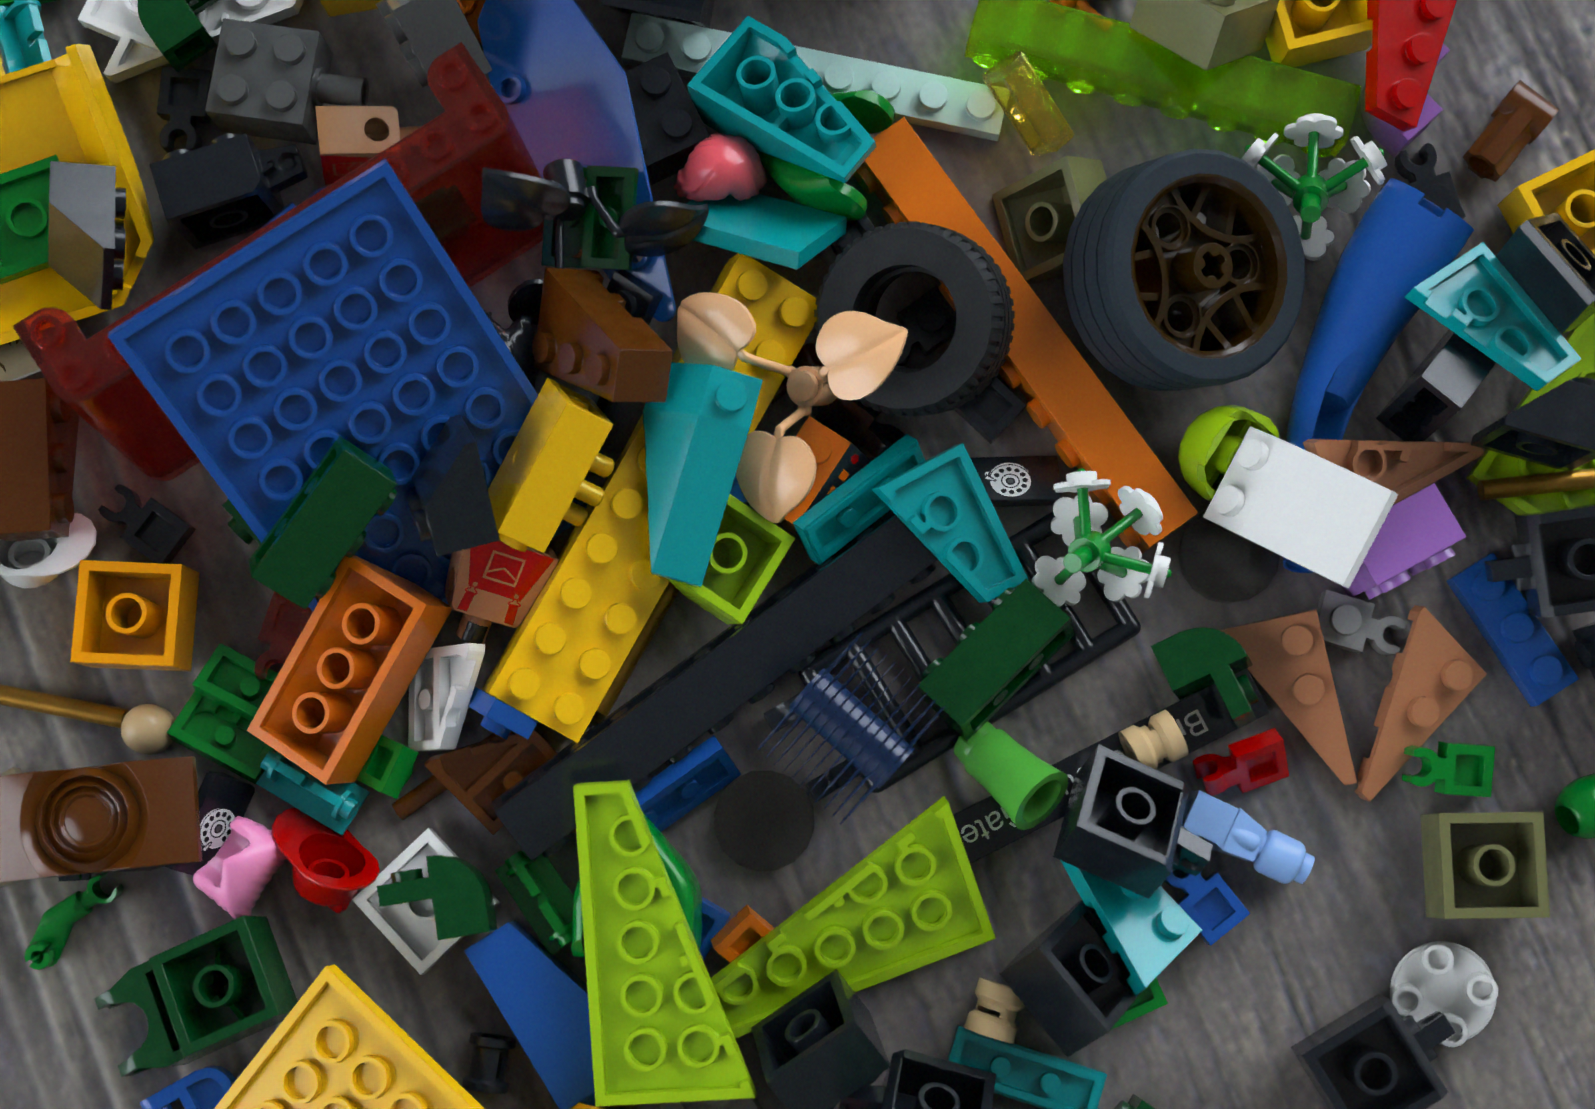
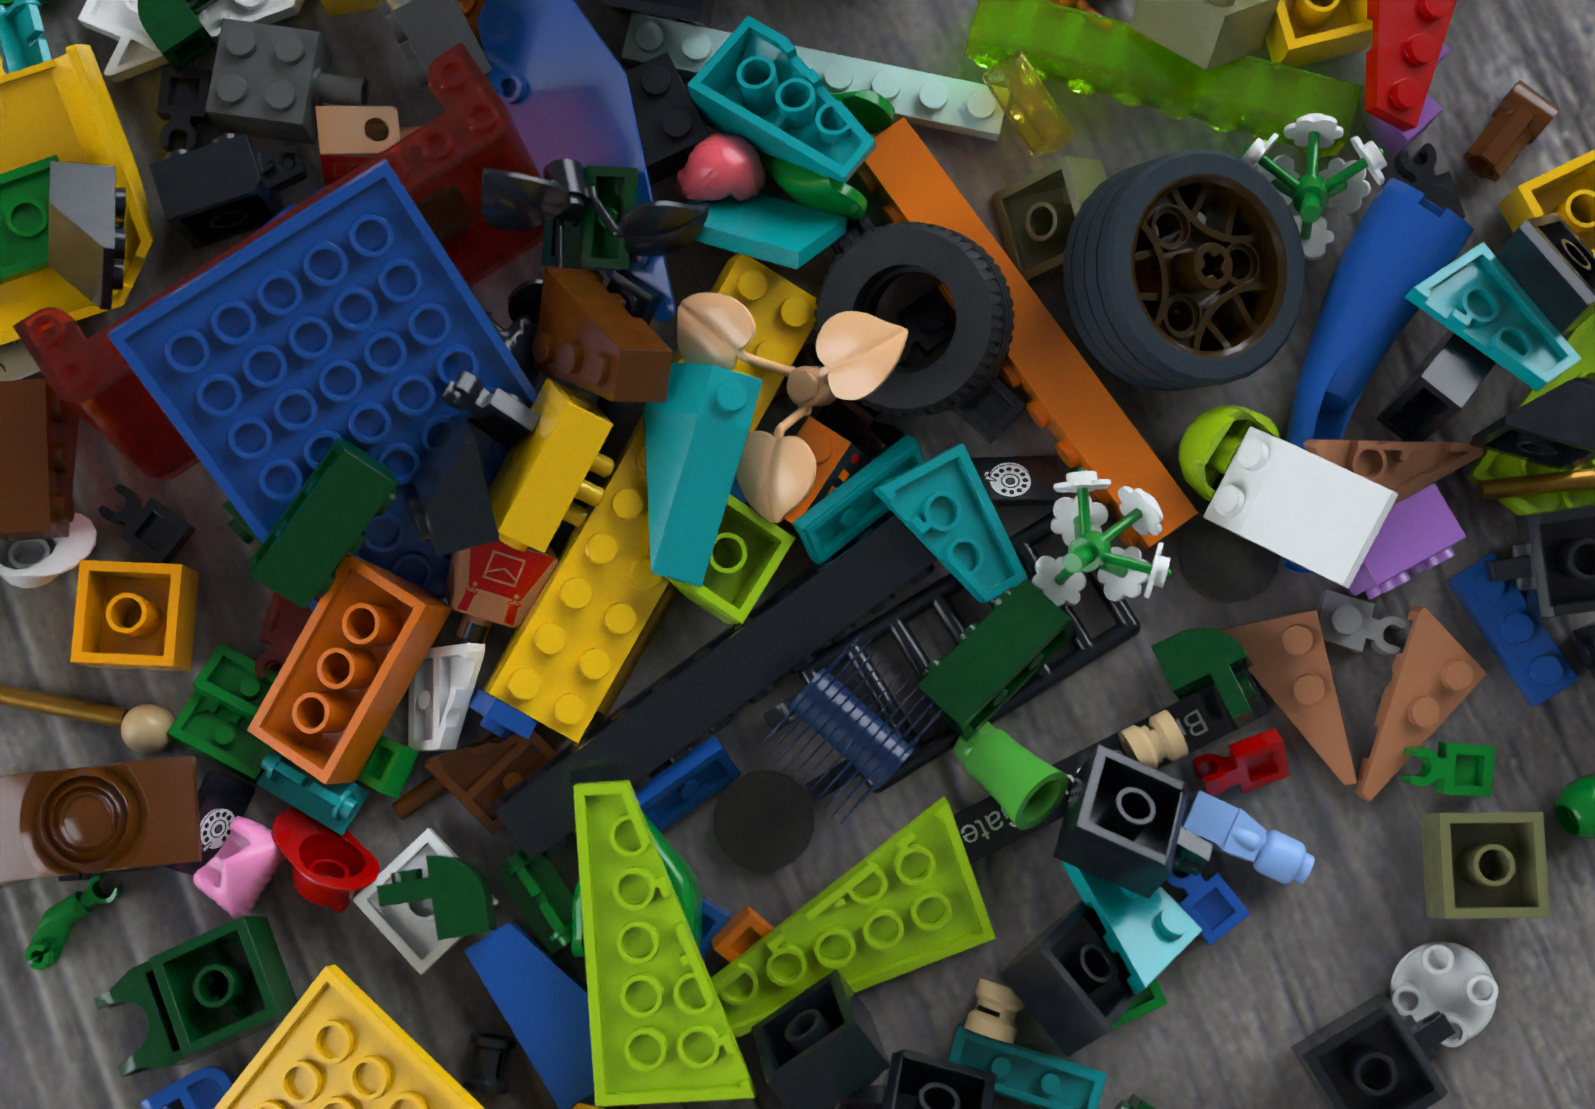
(494, 412): none -> black plate

